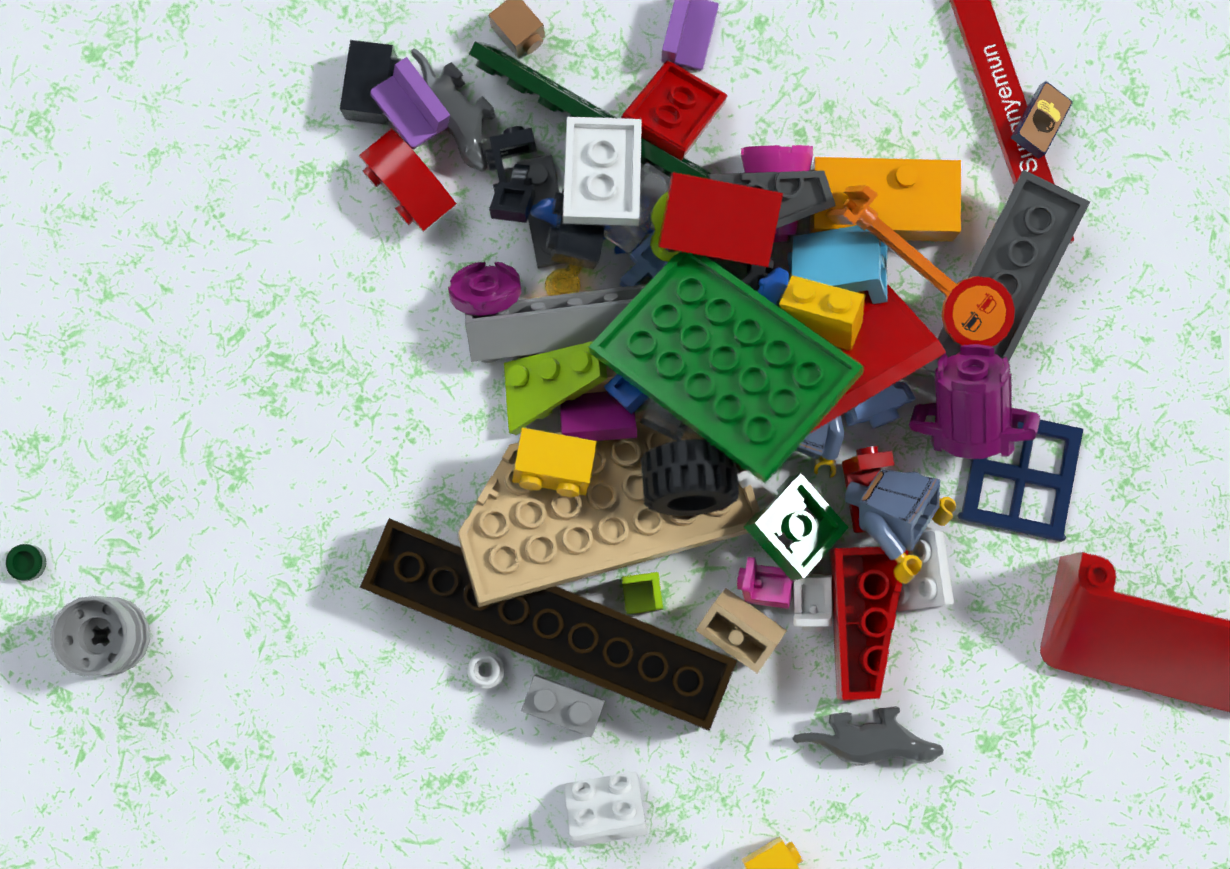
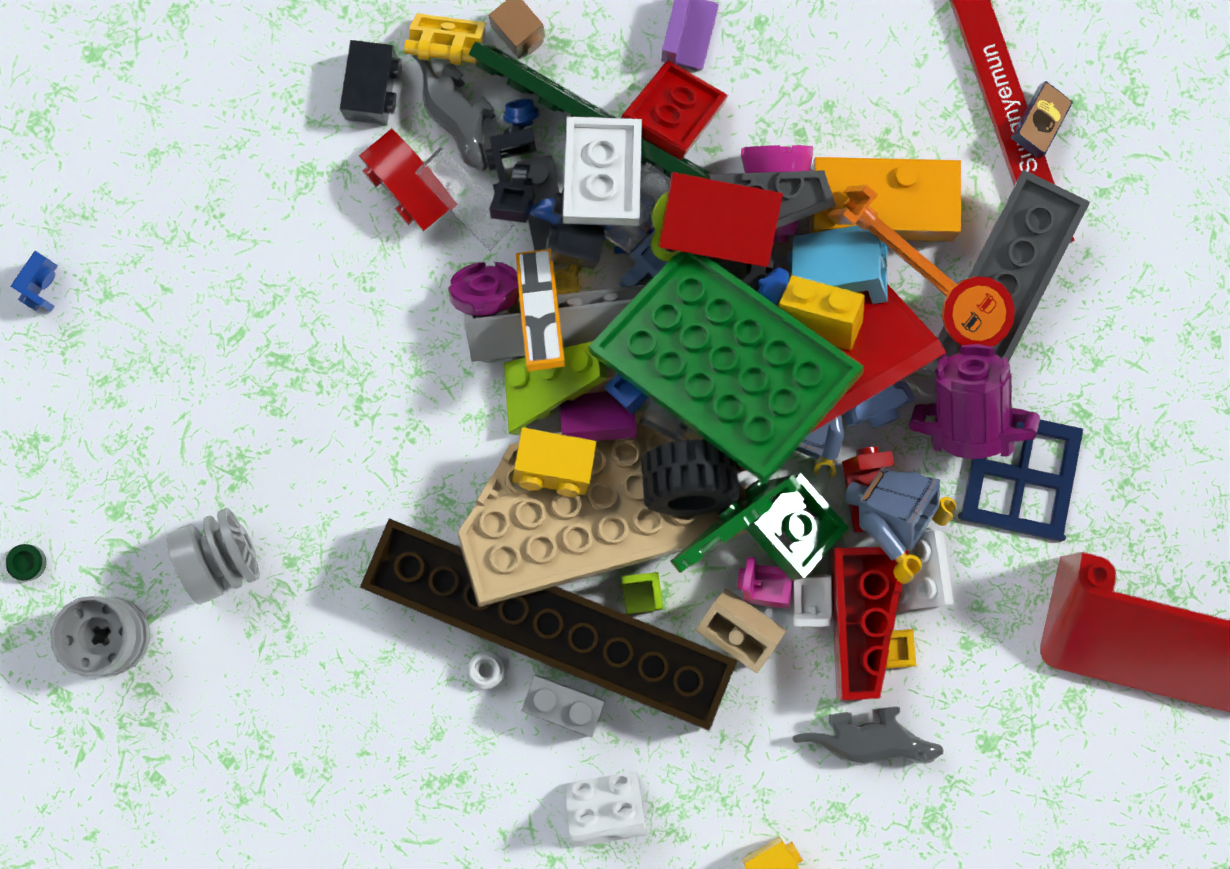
(33, 278): none -> blue bracket
(206, 559): none -> light grey wheel
(411, 105): medium lavender panel -> none
(443, 38): none -> yellow plate
(463, 198): none -> clear tile
(520, 112): none -> blue plate
(539, 310): none -> slope
(736, 518): none -> green wing
(901, 649): none -> yellow tile

